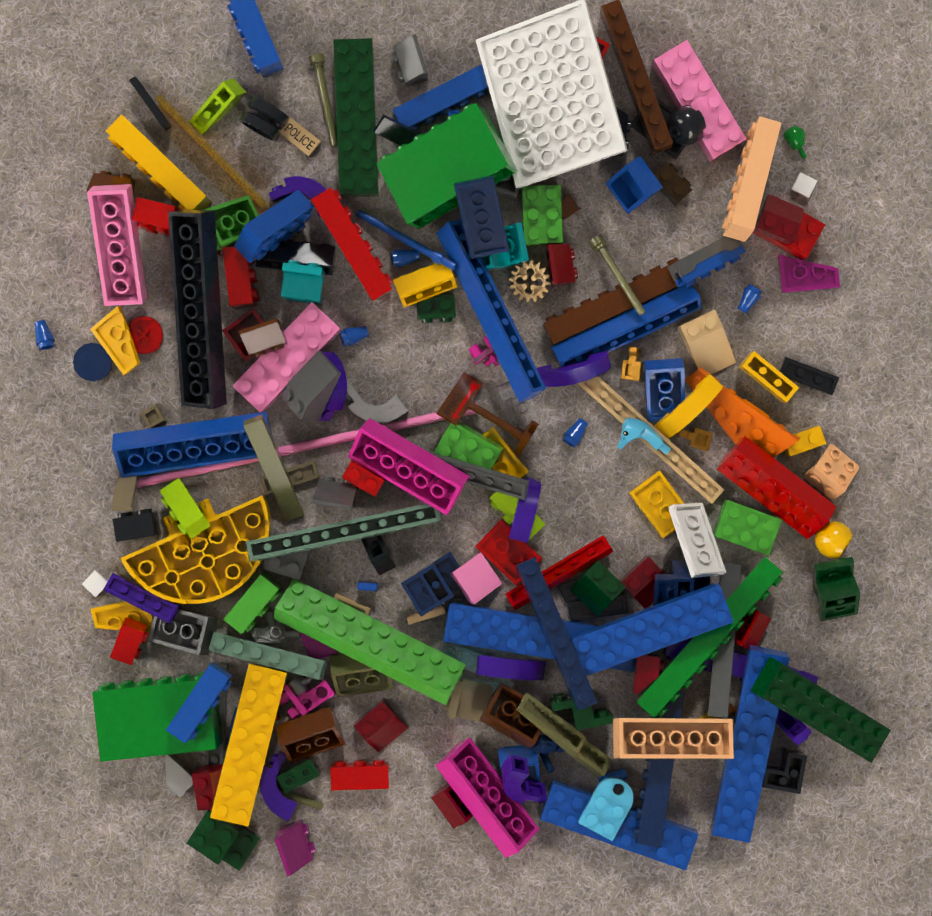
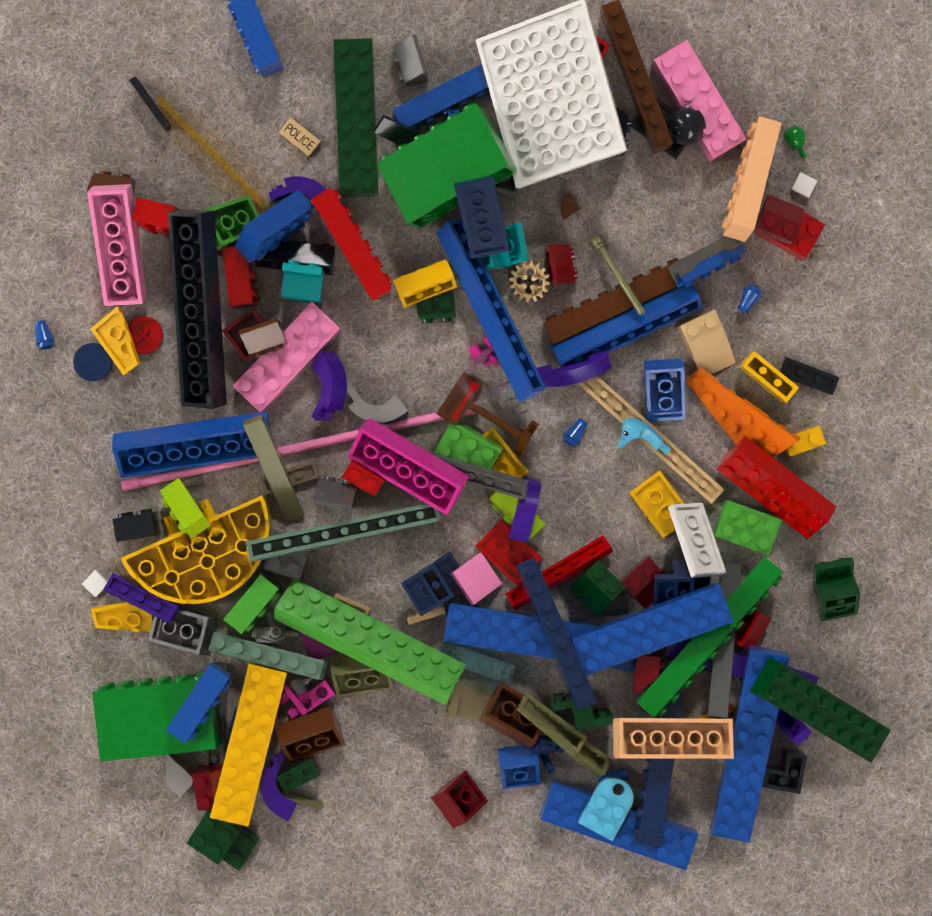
(124, 493): dark tan tile -> none
(128, 641): red brick -> none
(153, 162): yellow brick -> none
(153, 416): dark tan tile -> none
(218, 105): lime slope -> none
(264, 118): black wheel -> none
(294, 846): magenta slope -> none
(311, 388): dark grey slope -> none
(317, 62): olive piece -> none
(350, 336): blue cone -> none
(359, 775): red brick -> none
(367, 586): blue tile -> none
(378, 554): black slope -> none
(380, 725): dark red slope -> none
(402, 257): blue cone -> none
(436, 257): blue bar -> none
(485, 797): dark pink brick -> none
(510, 668): dark purple slope -> none
(516, 785): dark purple arch -> none
(542, 215): bright green brick -> none
(632, 368): pearl gold plate -> none
(633, 185): blue piece -> none
(673, 185): dark brown brick -> none
(689, 407): yellow slope -> none
(698, 438): pearl gold plate -> none
(806, 276): magenta wing -> none
(832, 472): light nougat bracket -> none
(833, 539): yellow helmet -> none

